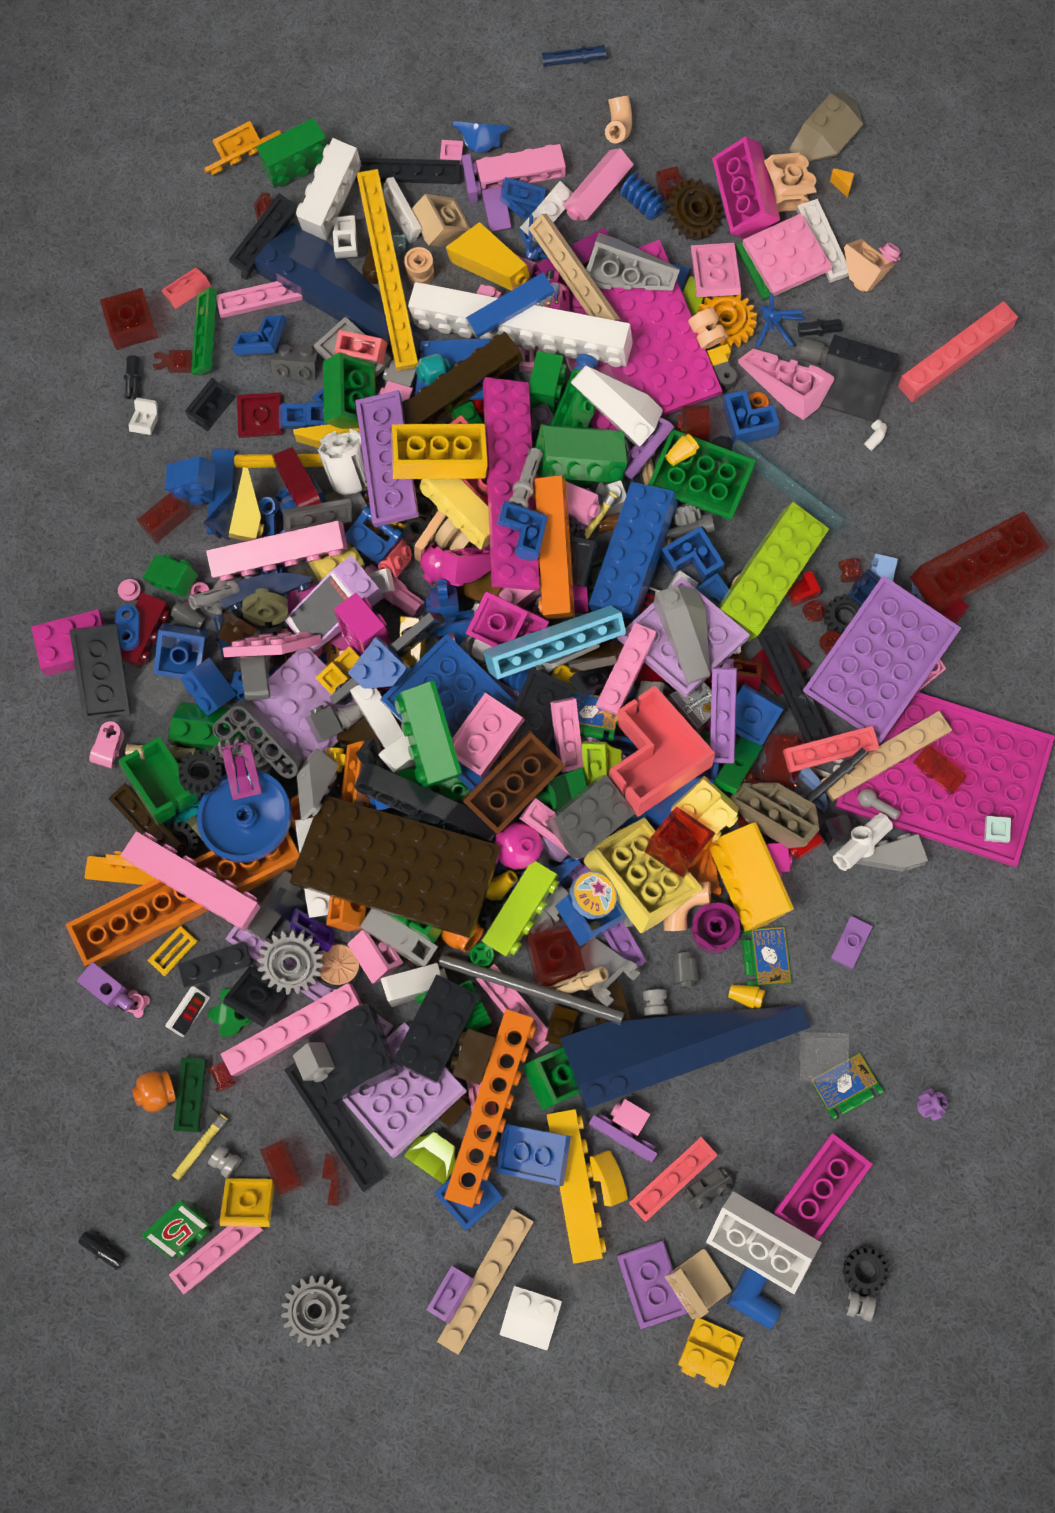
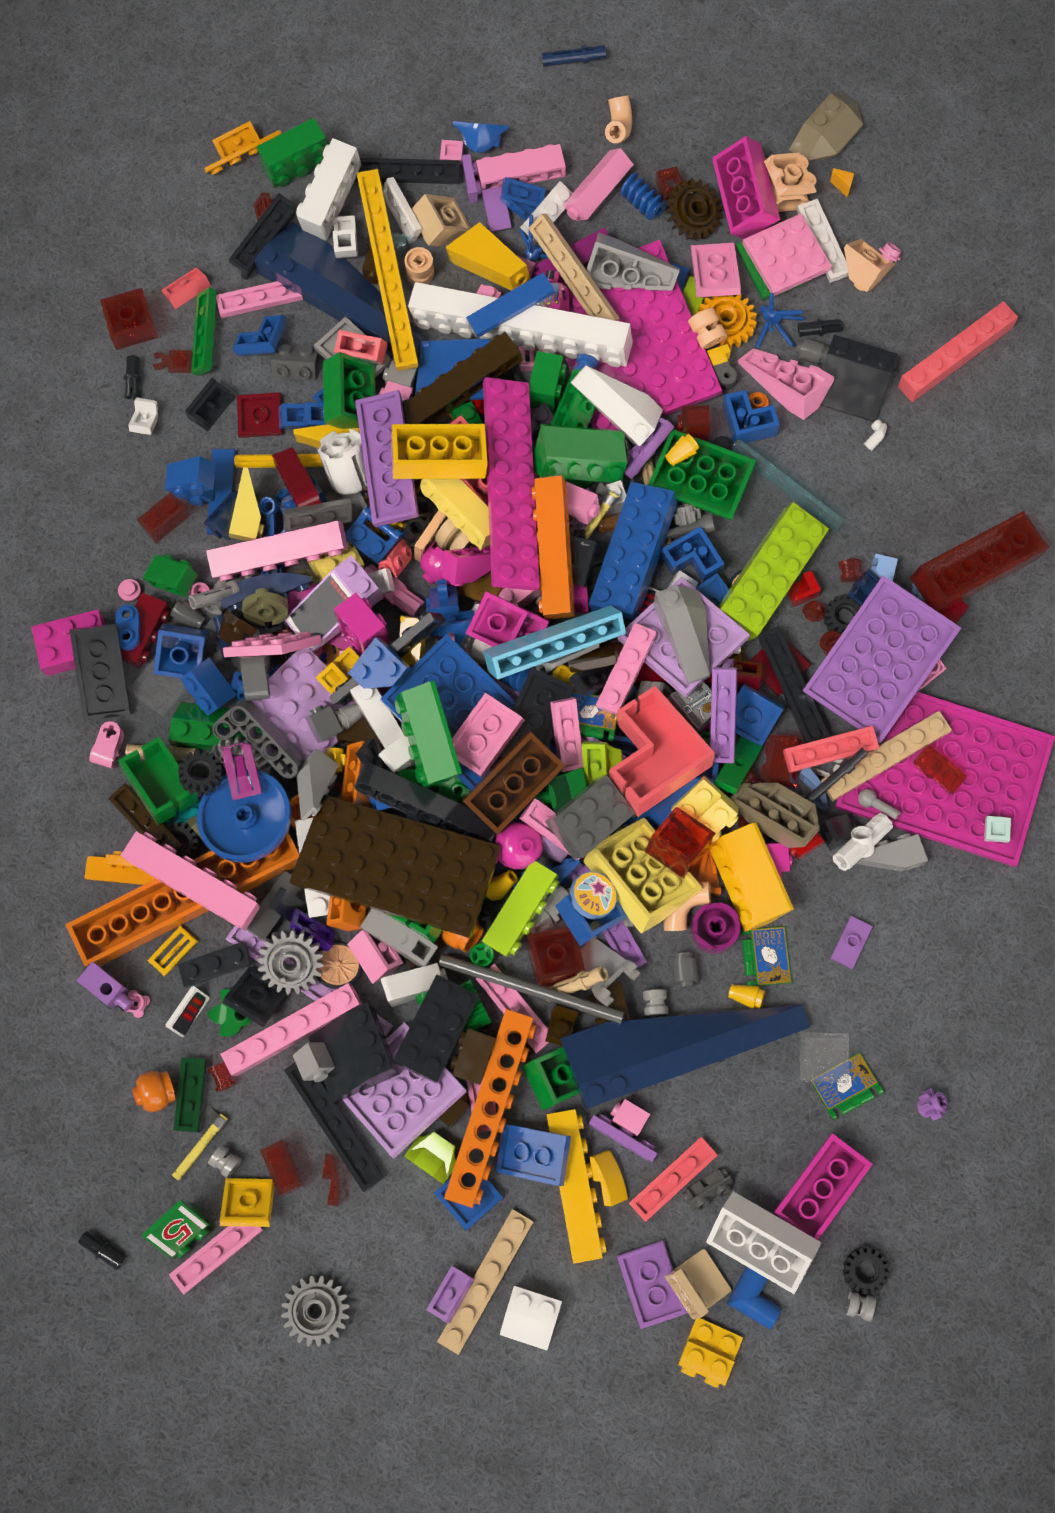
(431, 367): teal head -> none
(523, 488): light grey pin -> none
(528, 524): blue brick -> none

